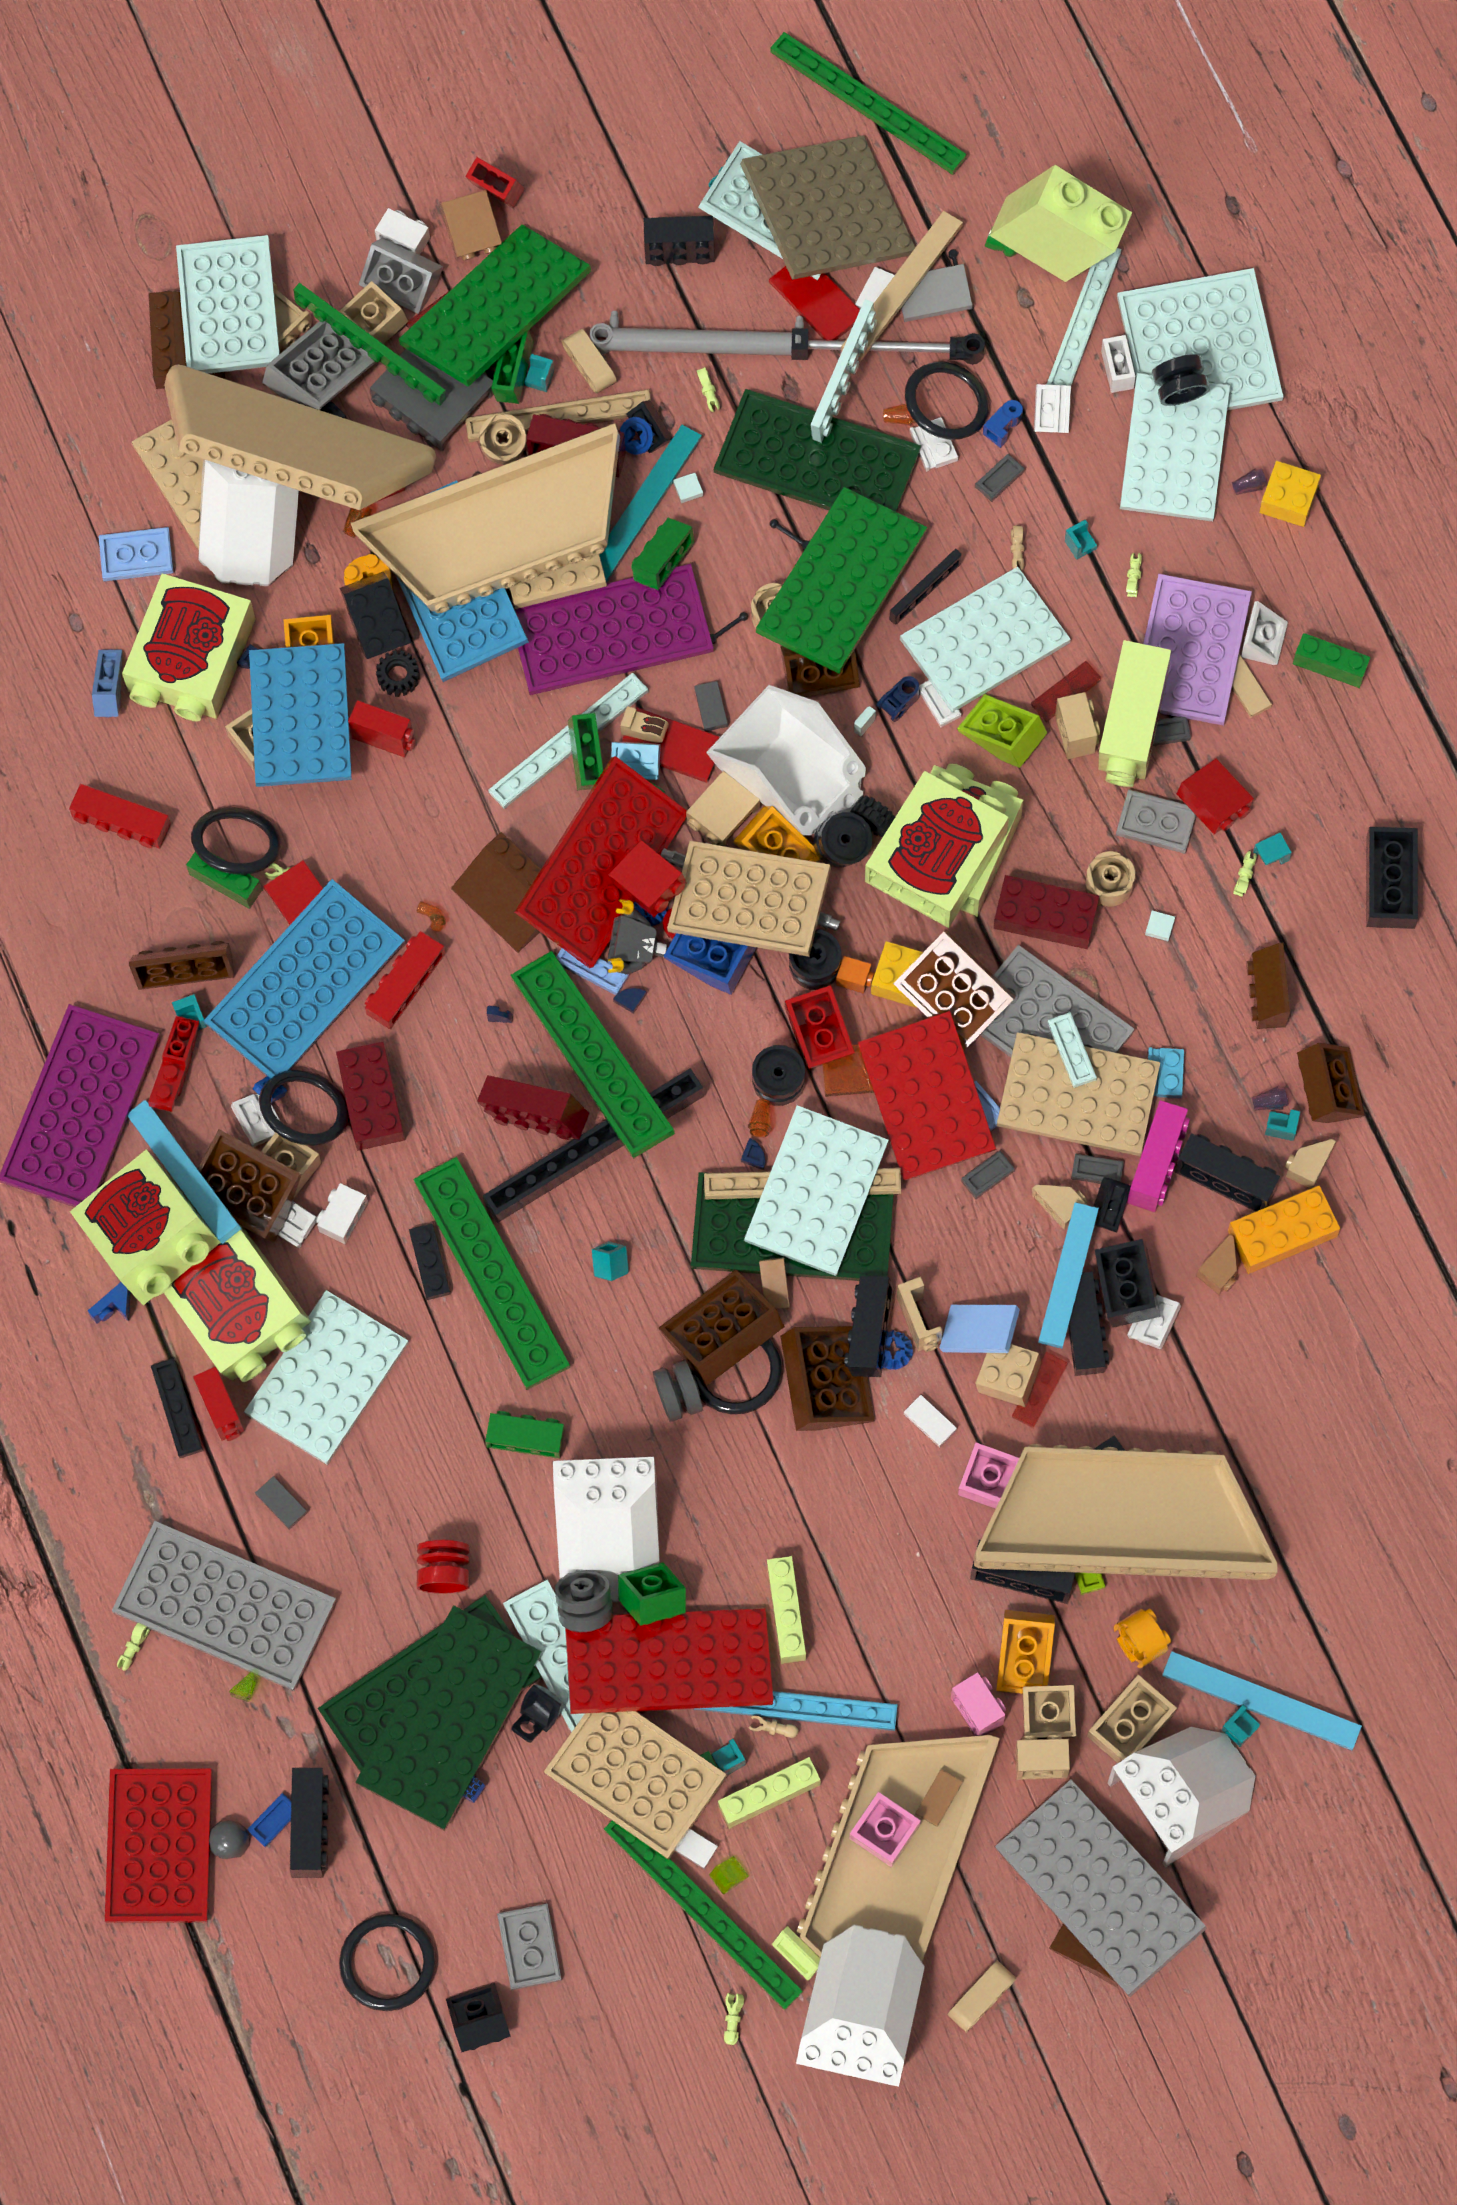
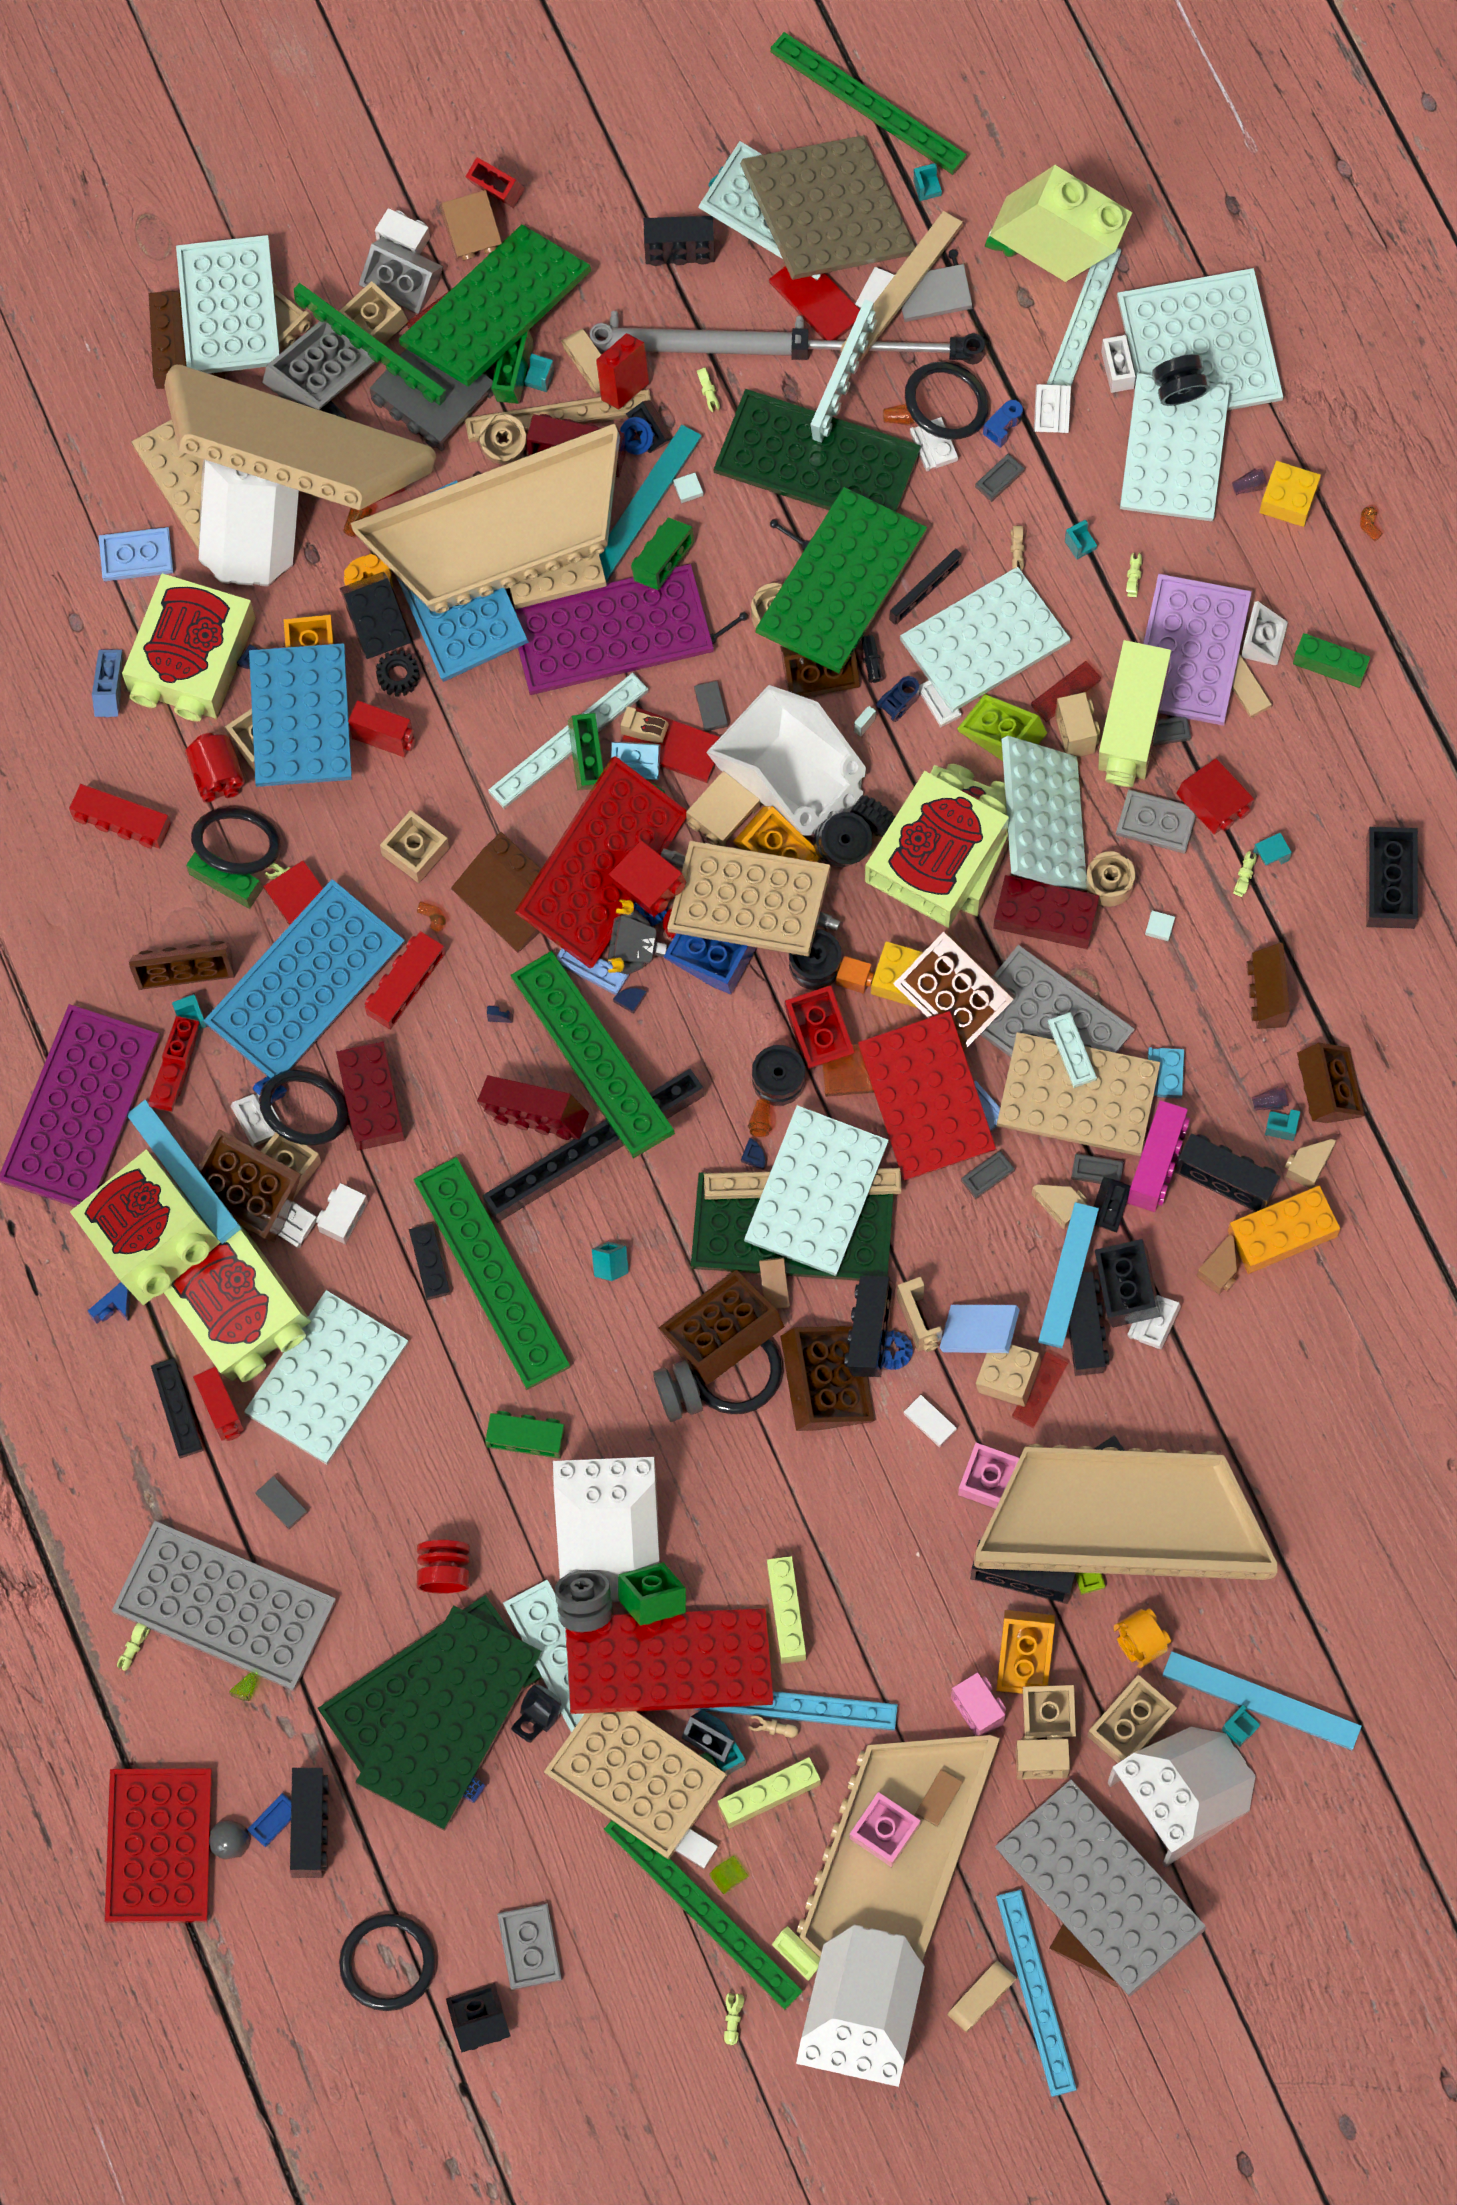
(214, 767): none -> red cylinder
(414, 846): none -> tan brick
(622, 371): none -> red brick
(709, 1735): none -> black slope
(872, 659): none -> black axle
(926, 182): none -> teal panel
(1036, 1993): none -> medium azure tile
(1044, 814): none -> light aqua plate
(1367, 523): none -> clear orange arm

